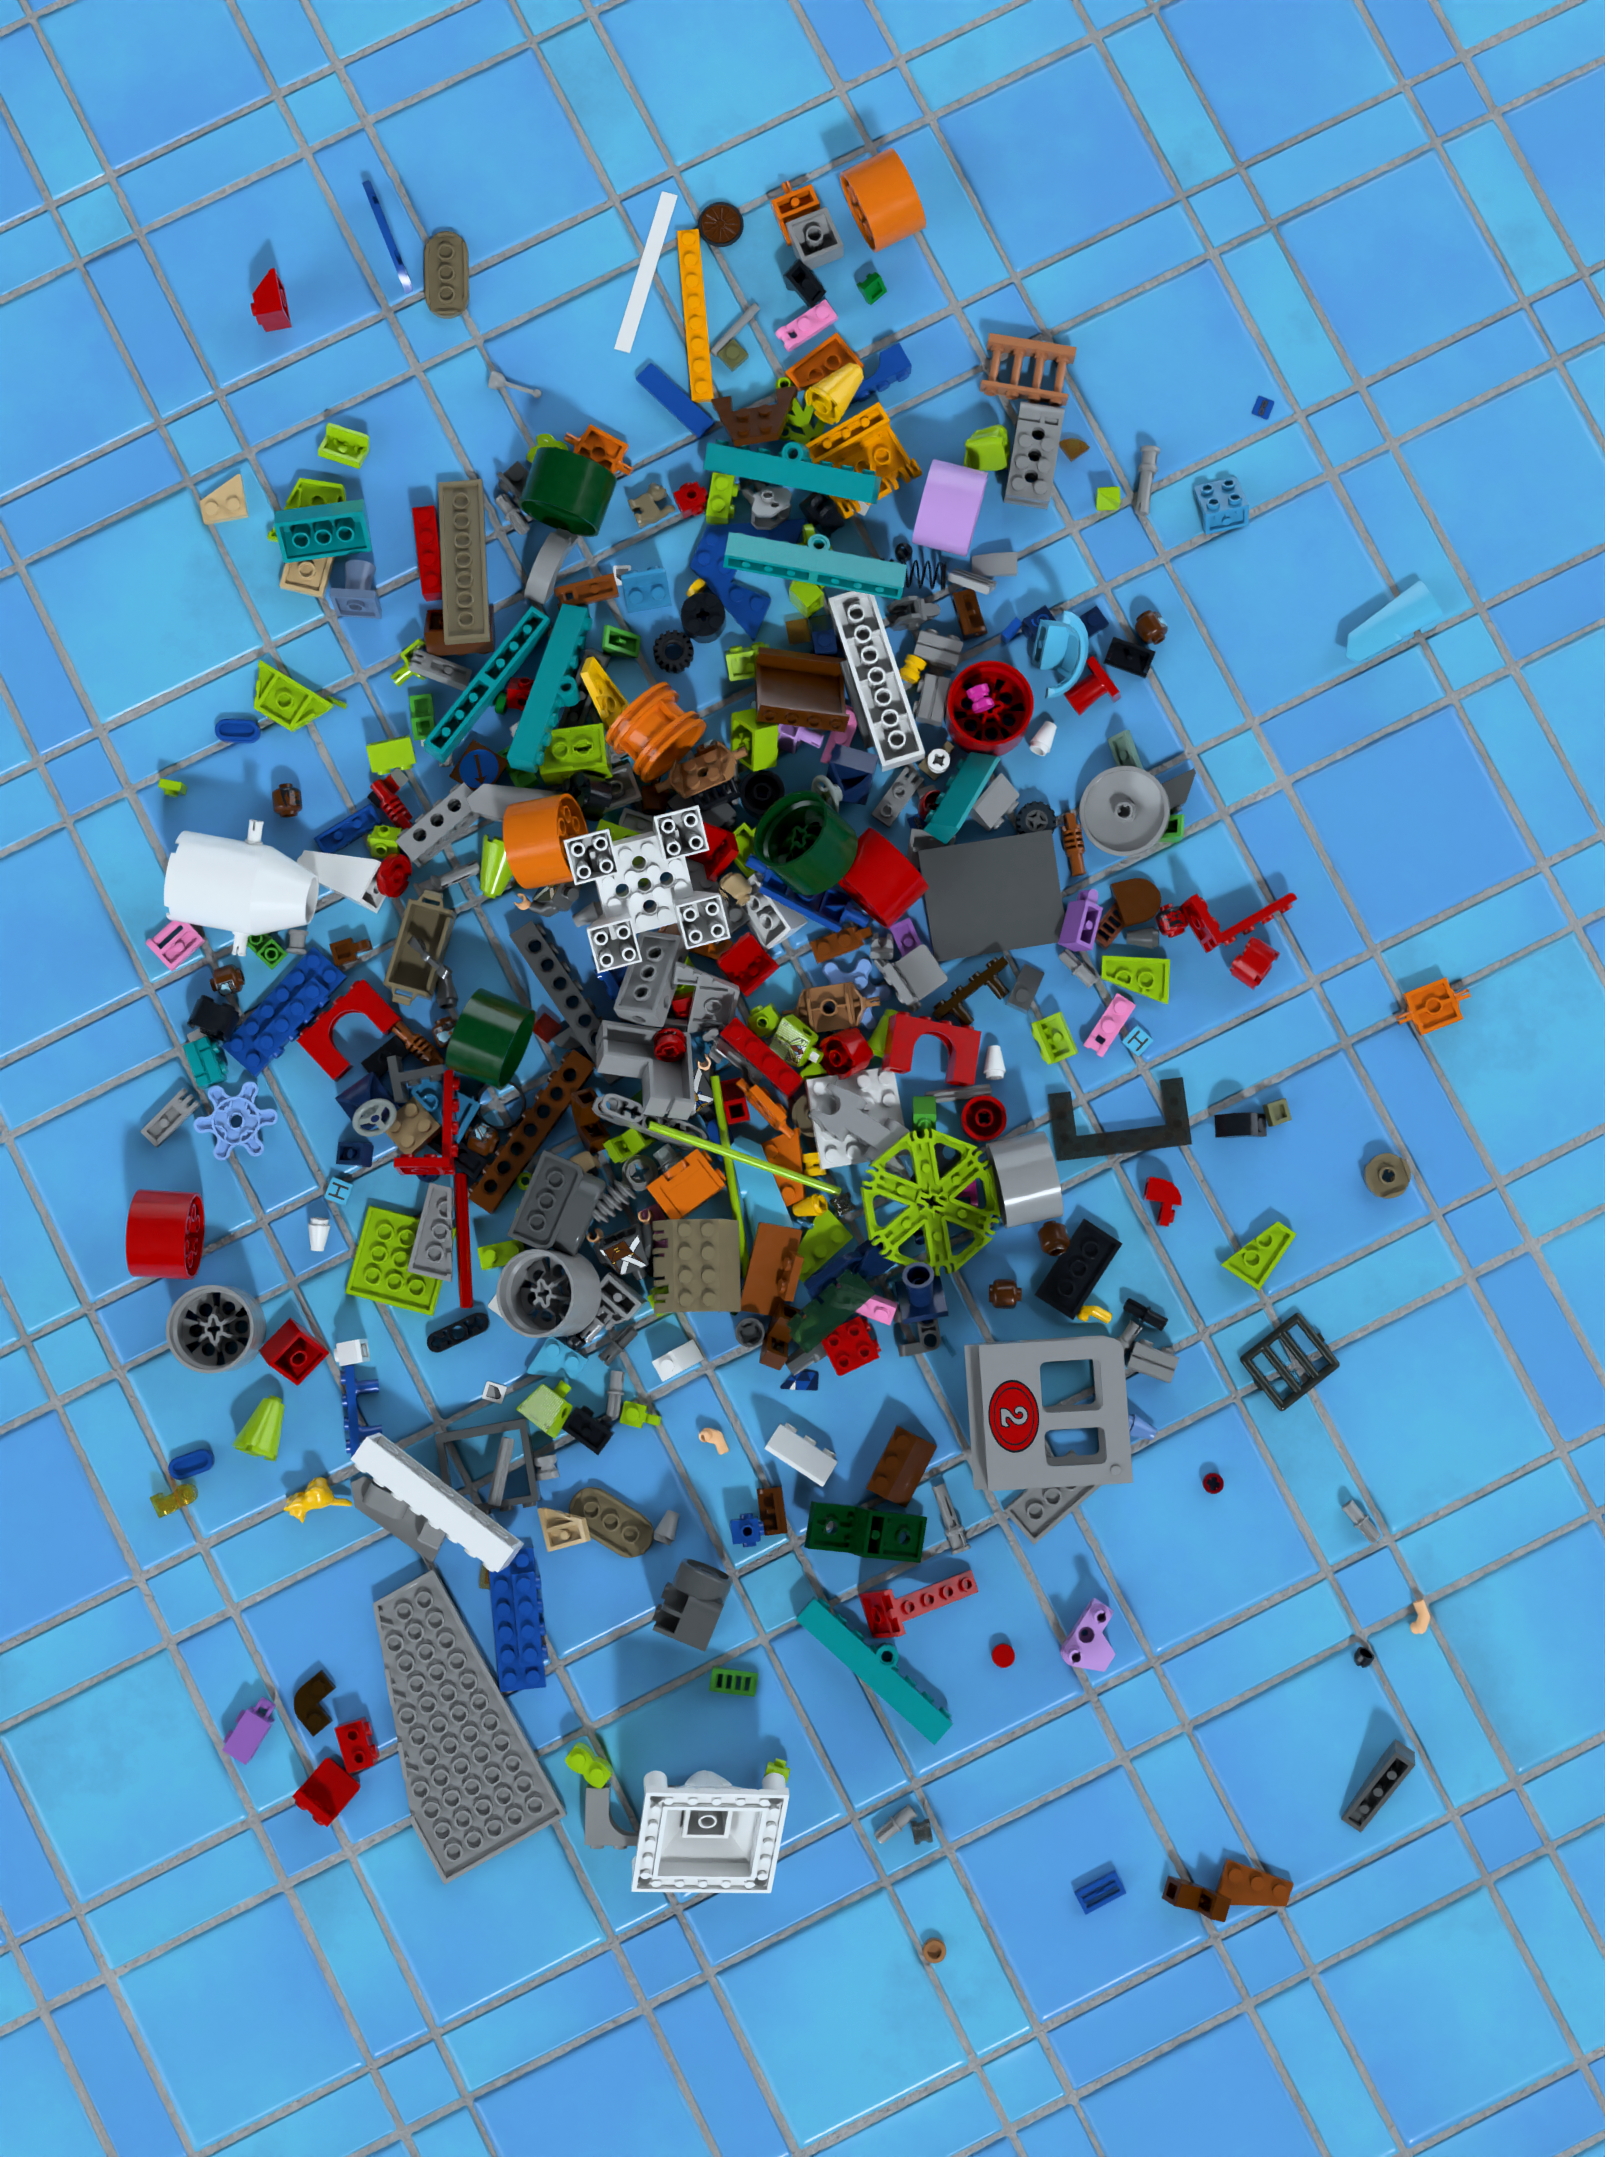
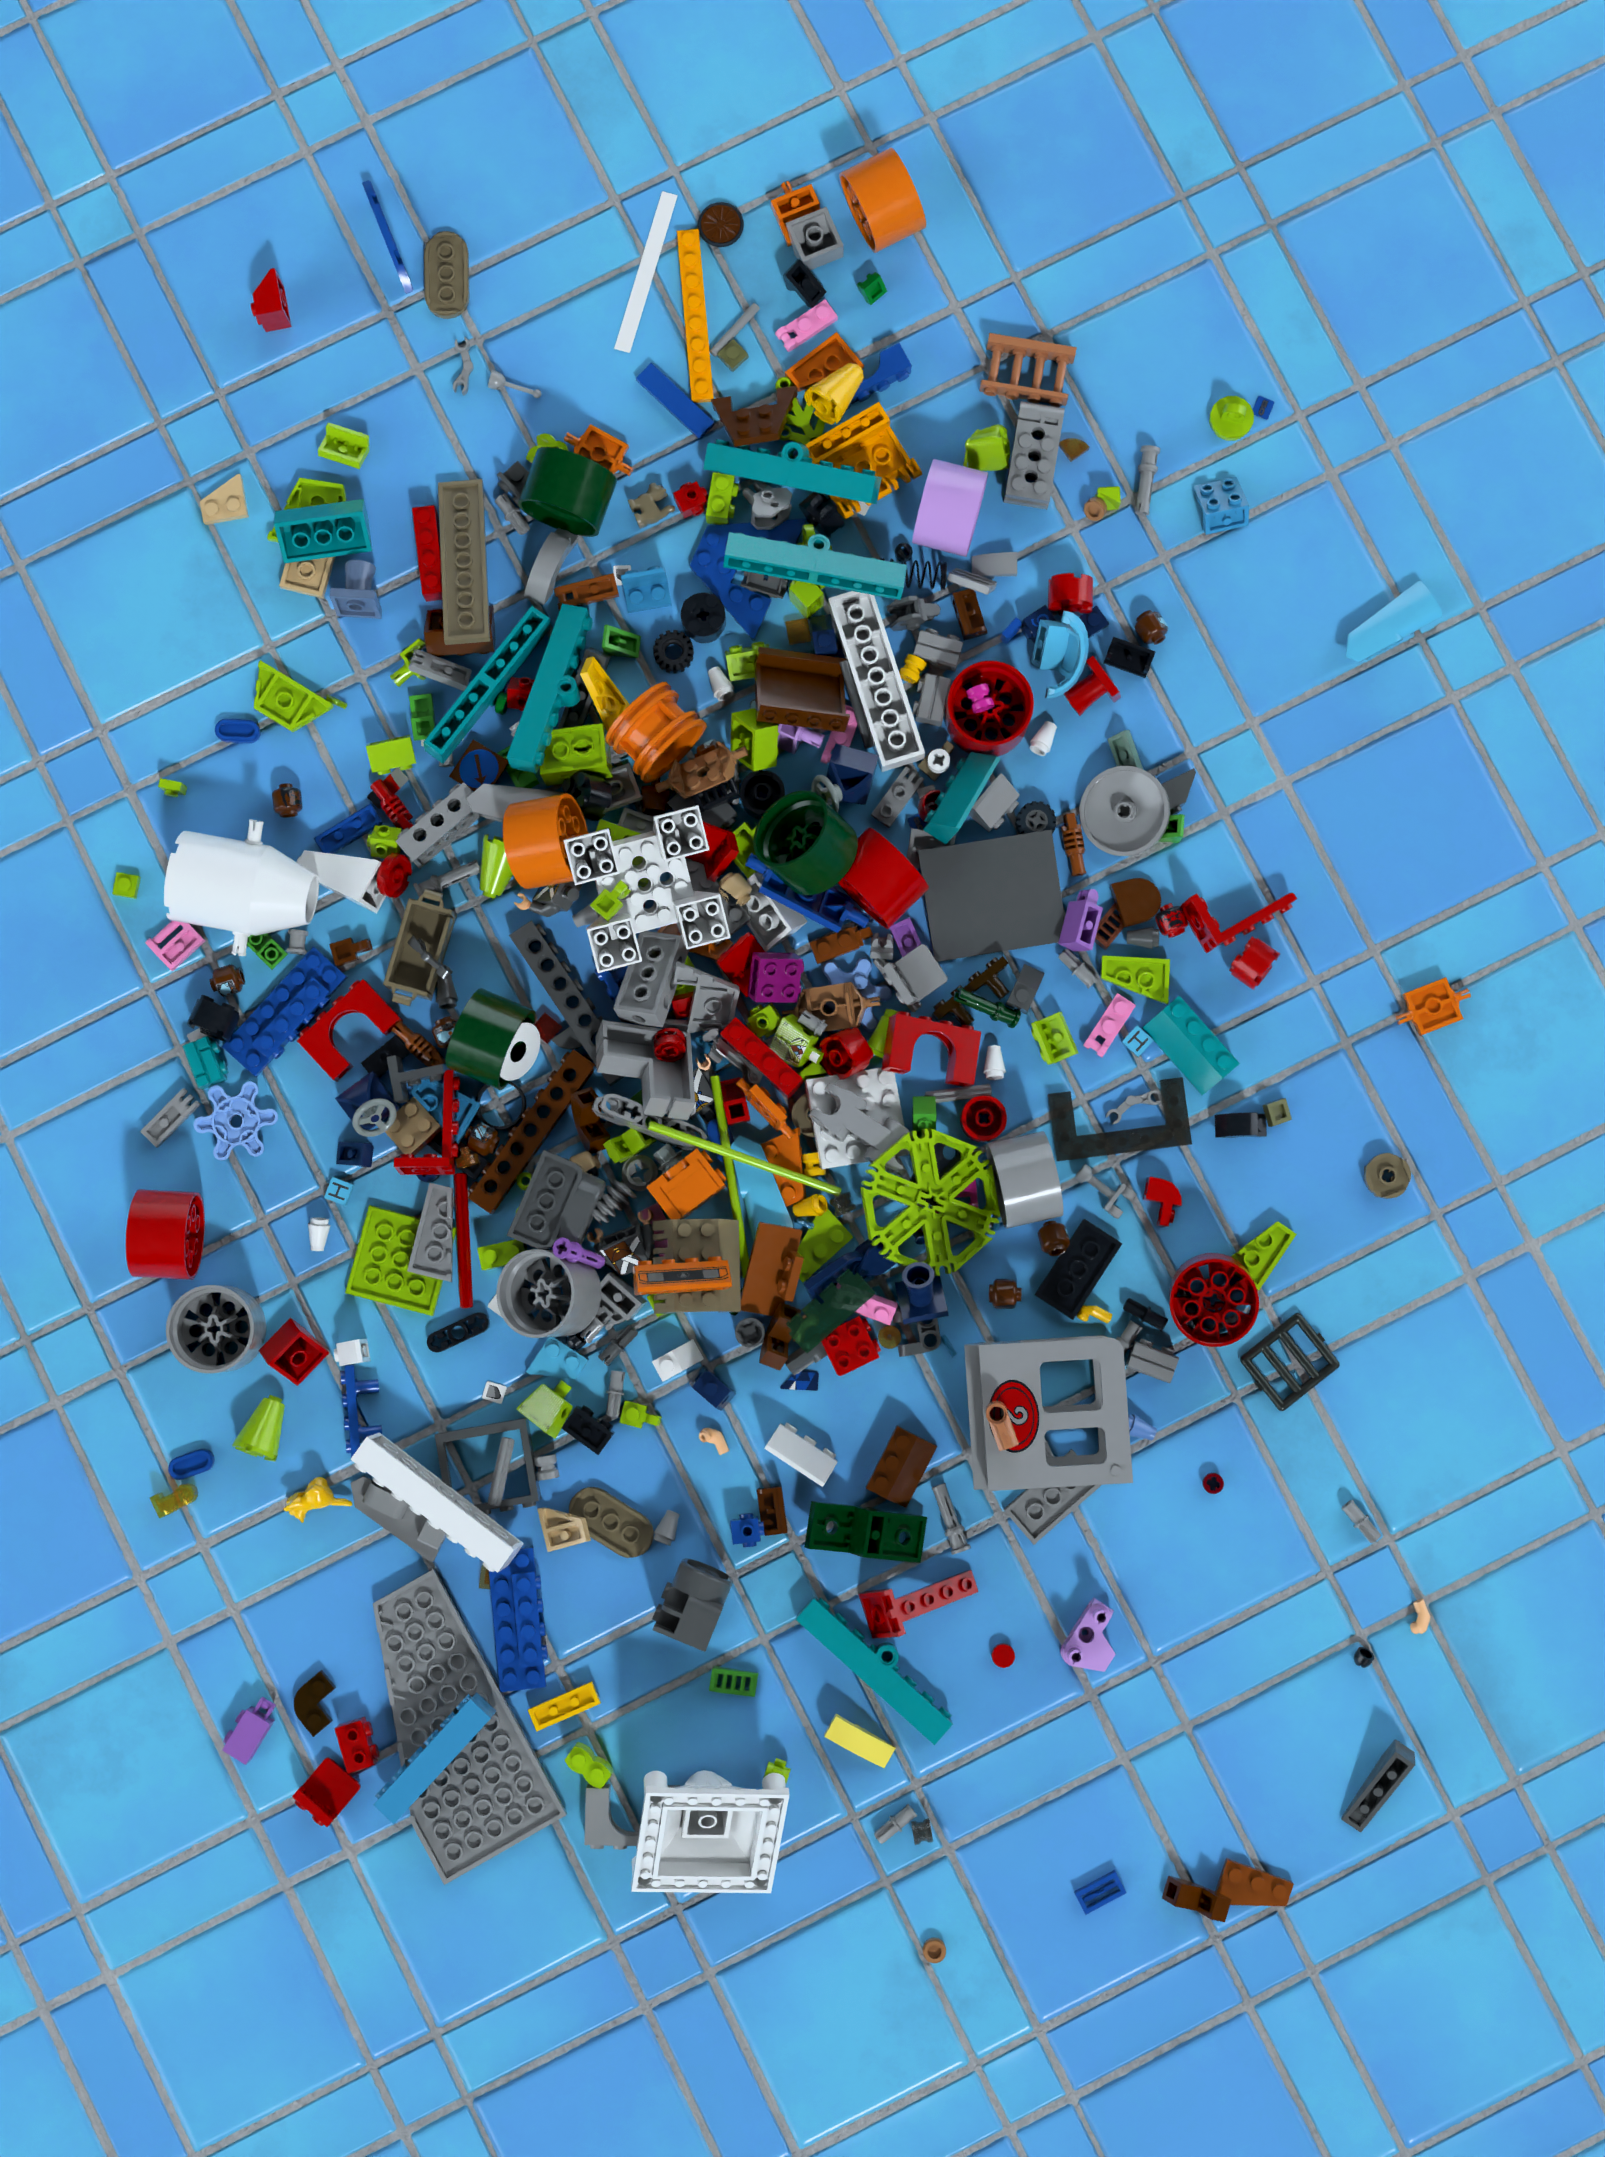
(126, 885): none -> lime plate
(430, 1762): none -> dark azure brick
(467, 1159): none -> clear orange tile
(468, 367): none -> light grey piece
(530, 1036): none -> white sticker
(564, 1706): none -> yellow plate
(578, 1252): none -> medium lavender pin
(609, 903): none -> lime plate
(681, 1277): none -> orange slope
(697, 587): yellow tile -> none
(712, 1388): none -> dark blue torso
(720, 684): none -> white cone
(773, 586): none -> dark grey hinge
(775, 977): none -> magenta brick
(812, 1023): none -> light grey pin
(859, 1741): none -> light yellow slope
(893, 1340): none -> clear orange tile
(996, 1010): none -> dark green pin
(1002, 1427): none -> nougat piece
(1070, 593): none -> red brick
(1085, 1175): none -> light grey bar
(1095, 508): none -> medium nougat tile
(1130, 1101): none -> light grey piece
(1190, 1045): none -> teal slope
(1217, 1264): none -> red wheel
(1231, 418): none -> lime tile

